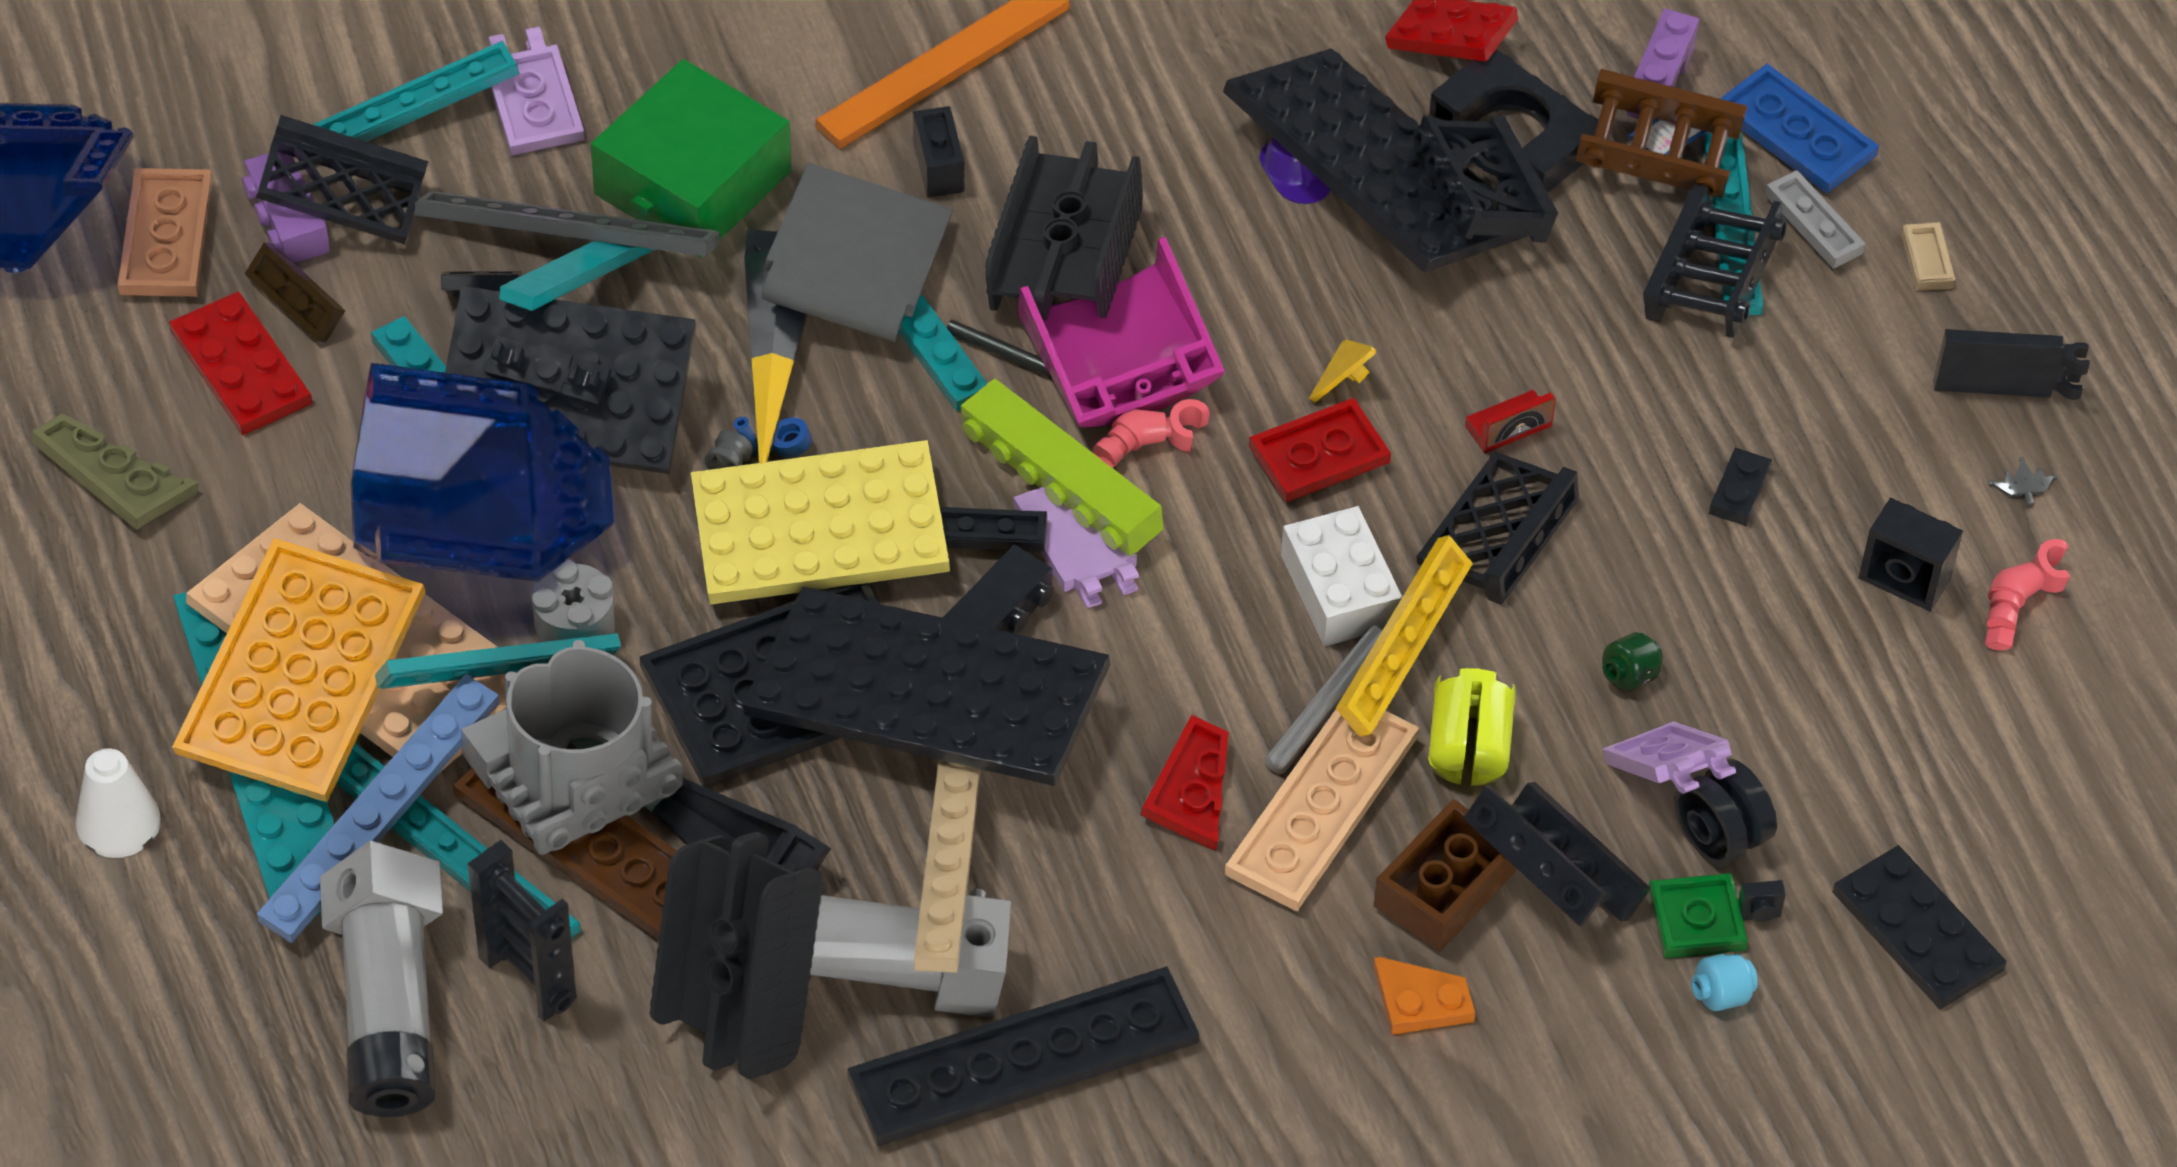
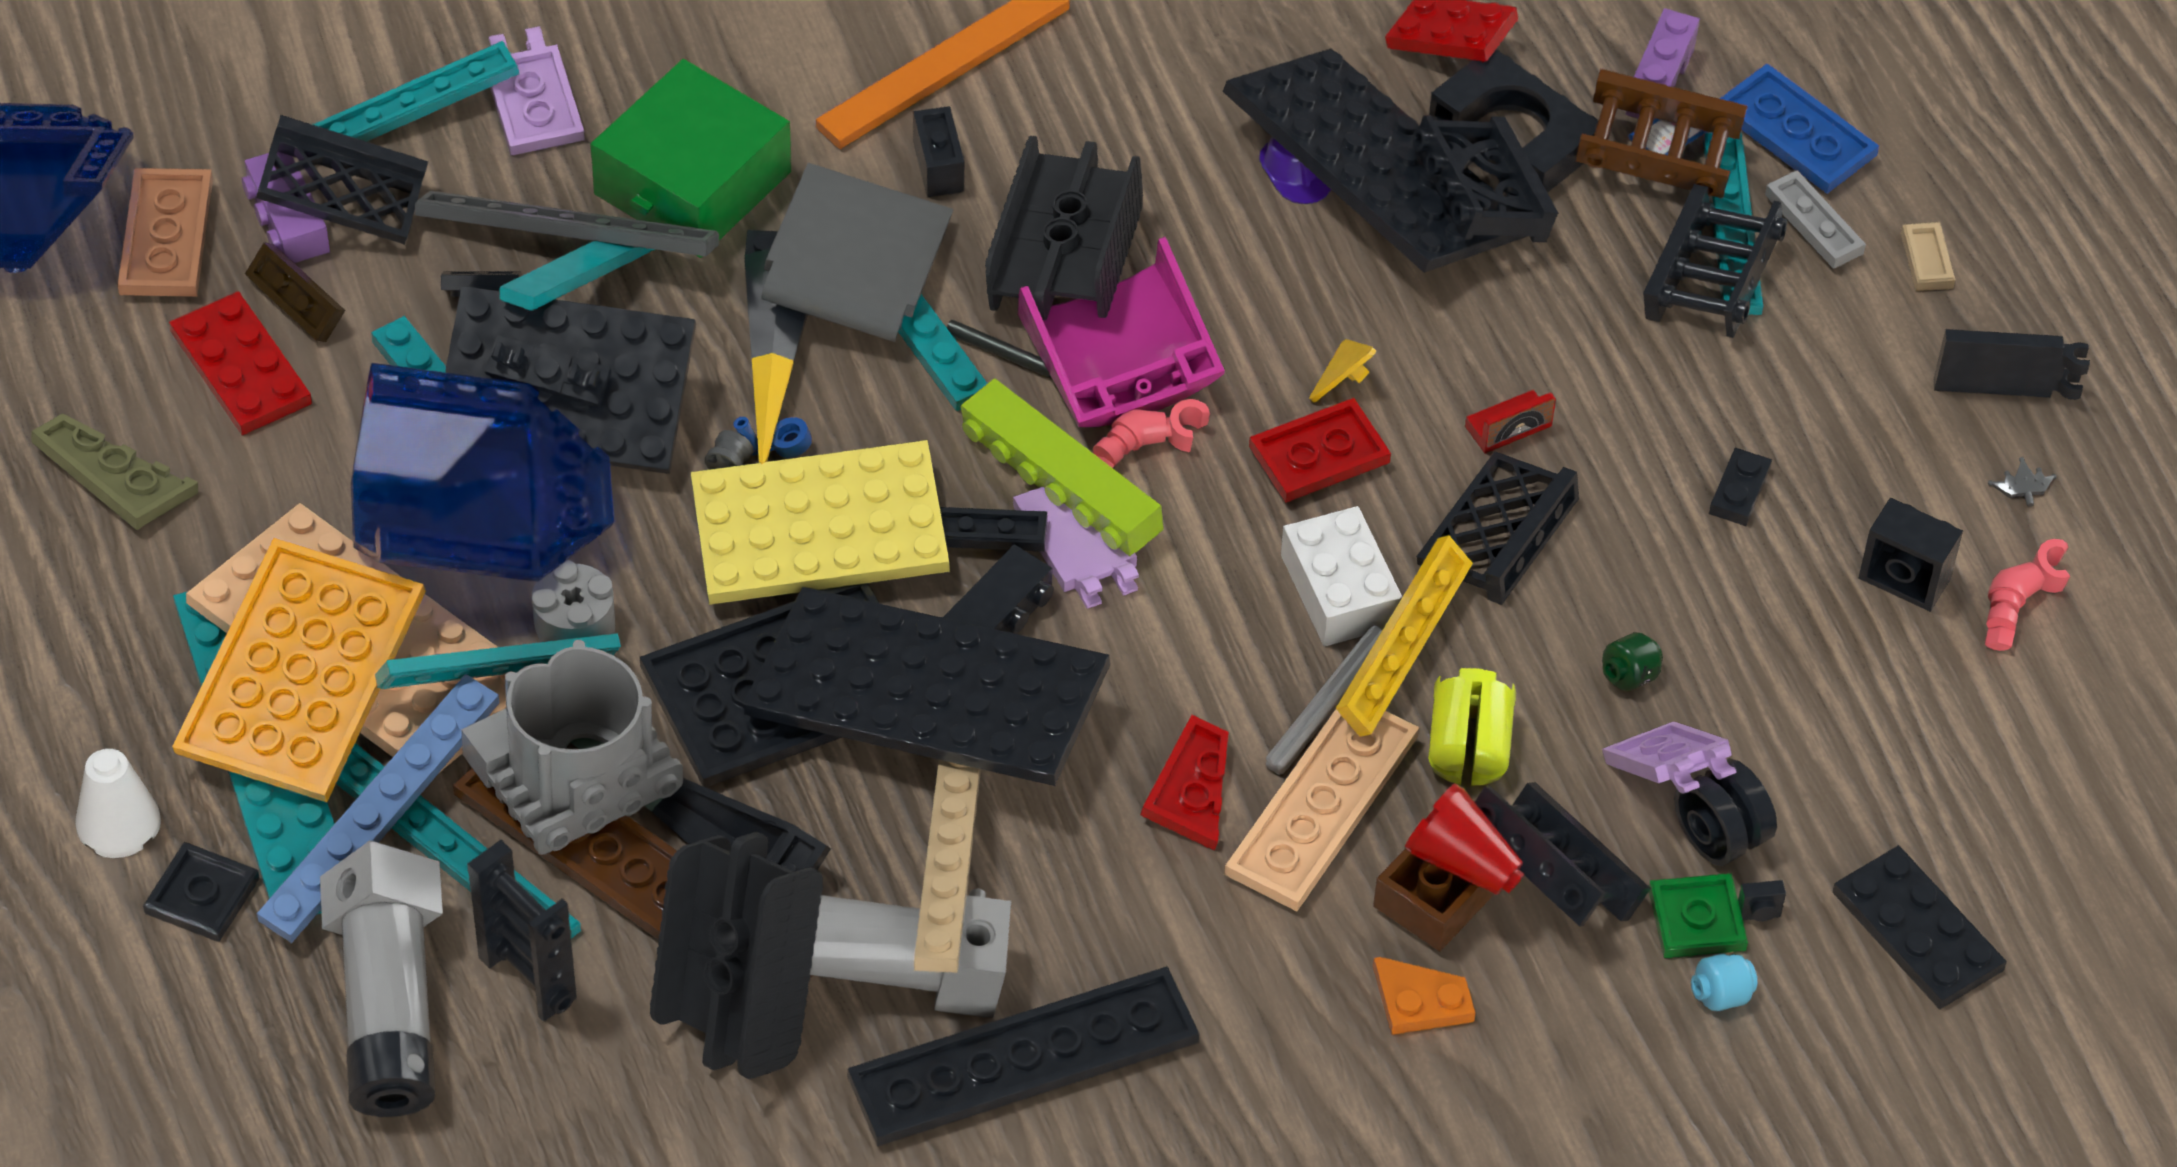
(201, 891): none -> black tile
(1466, 843): none -> red cone

